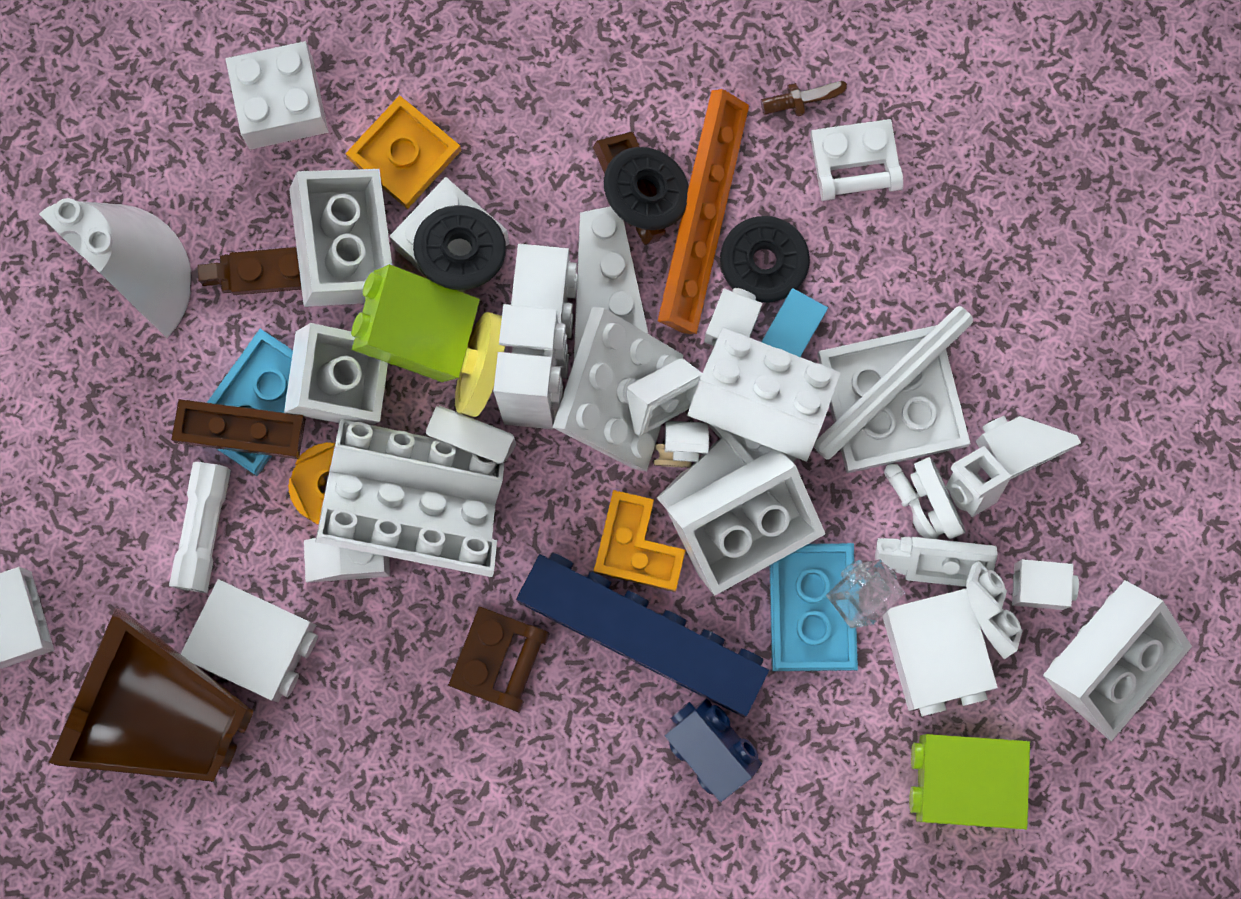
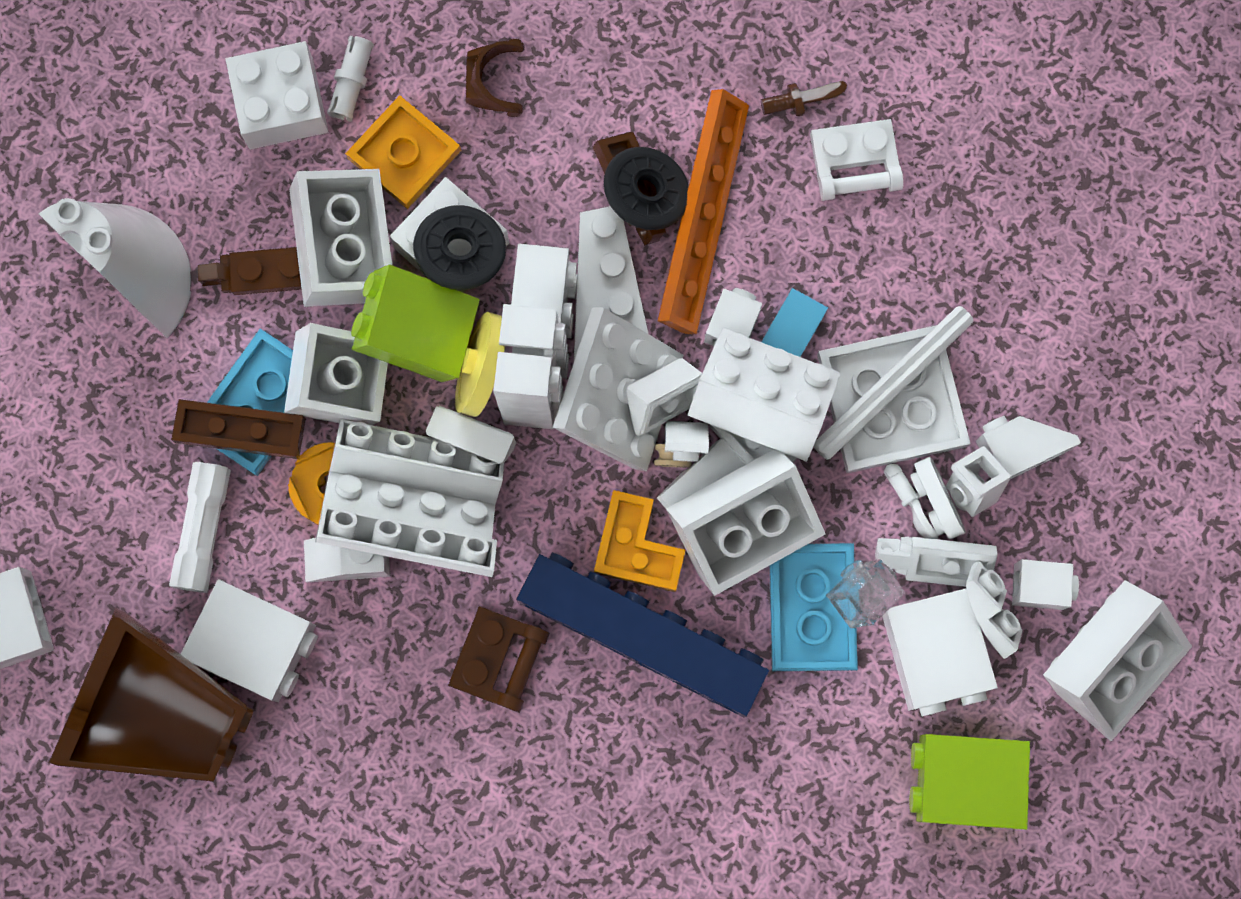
(350, 78): none -> white pin
(476, 92): none -> reddish brown helmet
(712, 748): dark blue brick -> none
(769, 234): black wheel -> none

